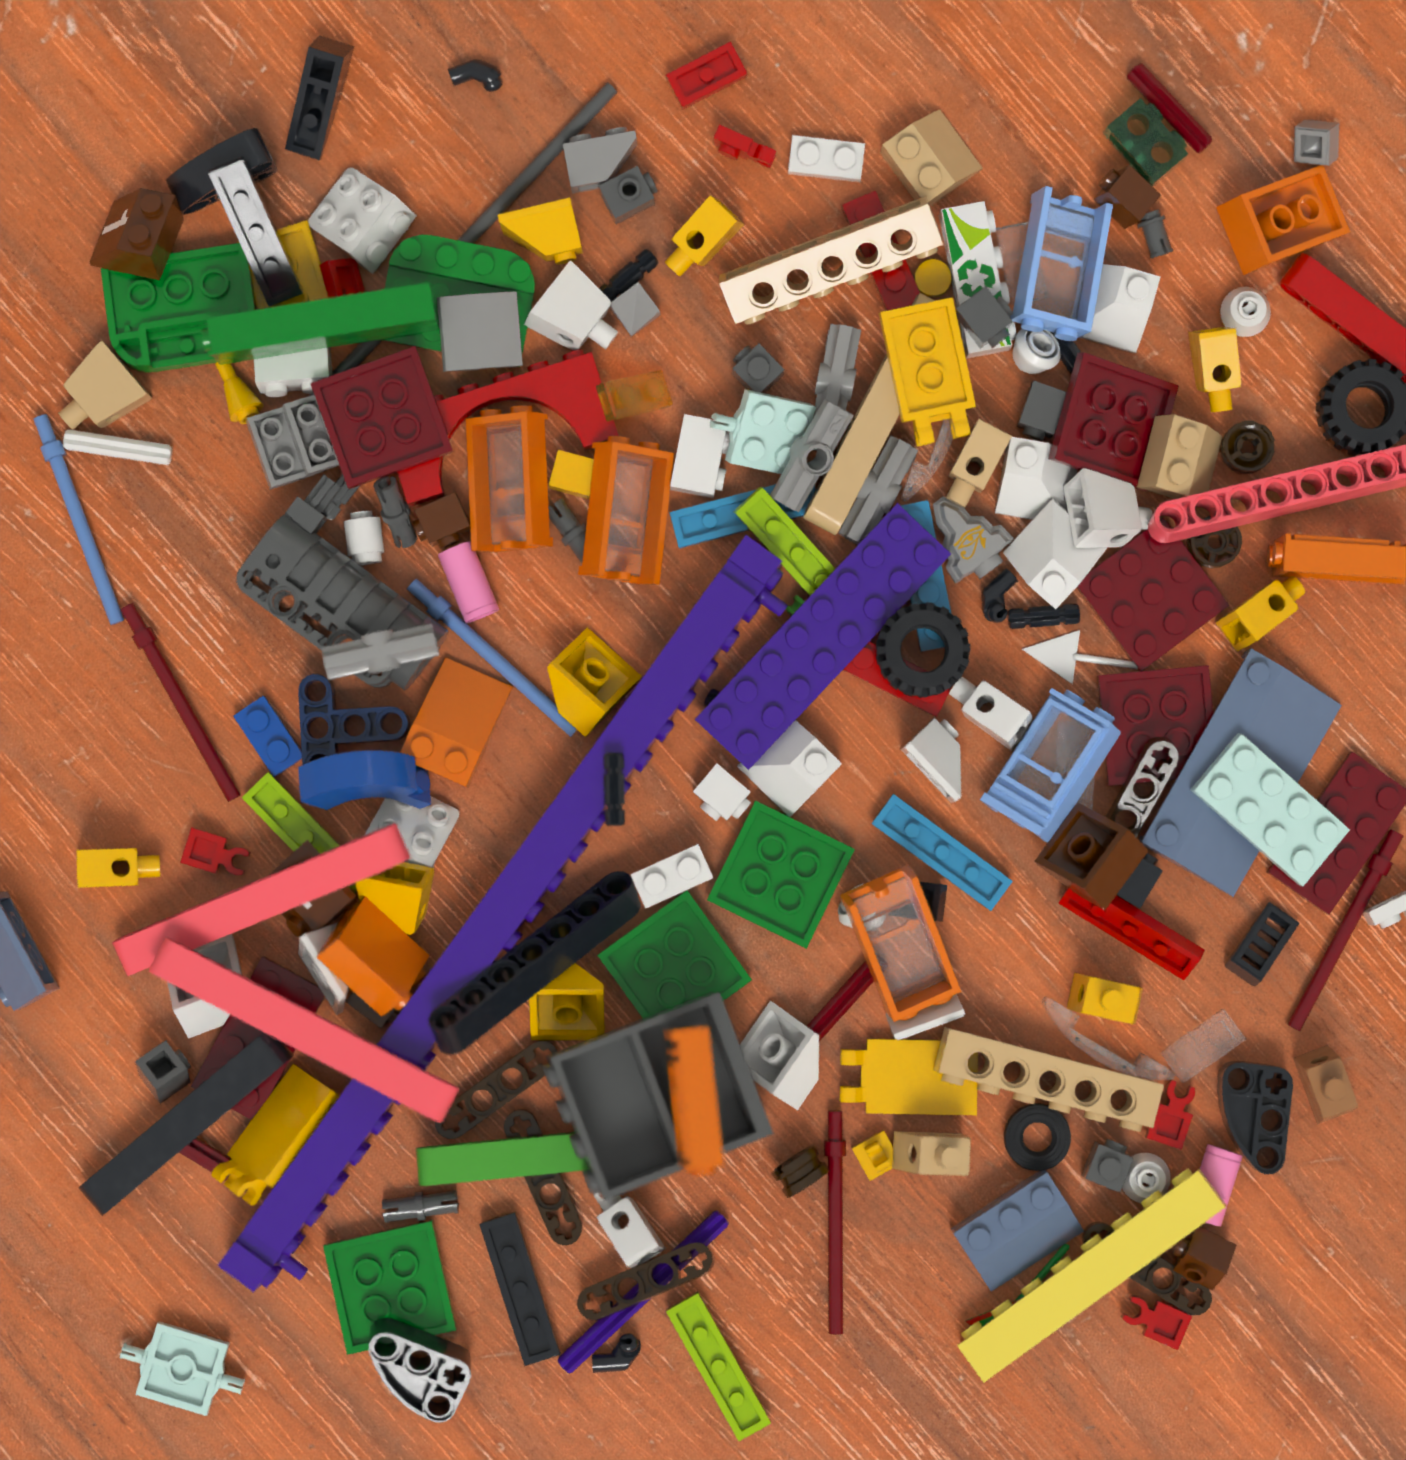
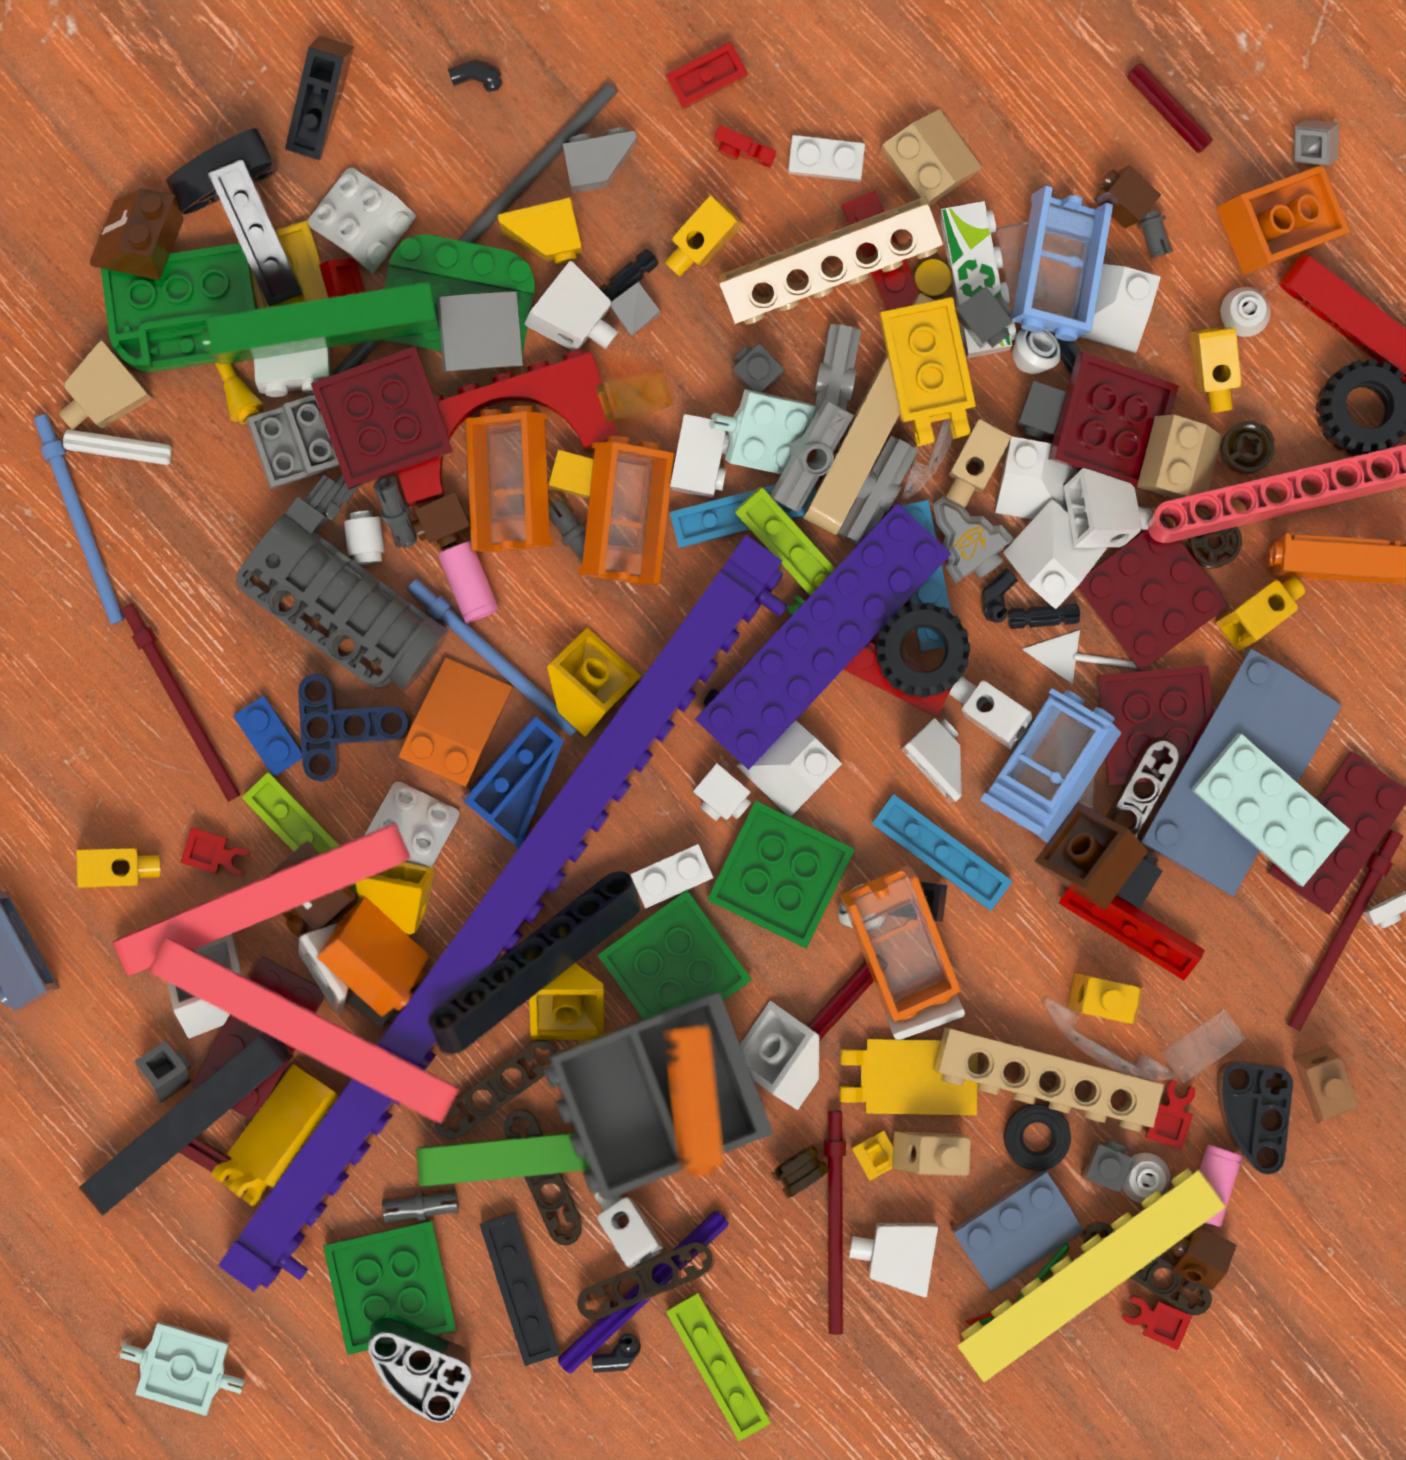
(364, 775): blue arch -> none
(380, 651): light grey piece -> none
(515, 779): none -> blue wedge
(614, 789): black axle -> none
(628, 194): dark grey brick -> none
(899, 1254): none -> white torso
(1137, 148): clear green brick -> none
(1245, 970): black slope -> none

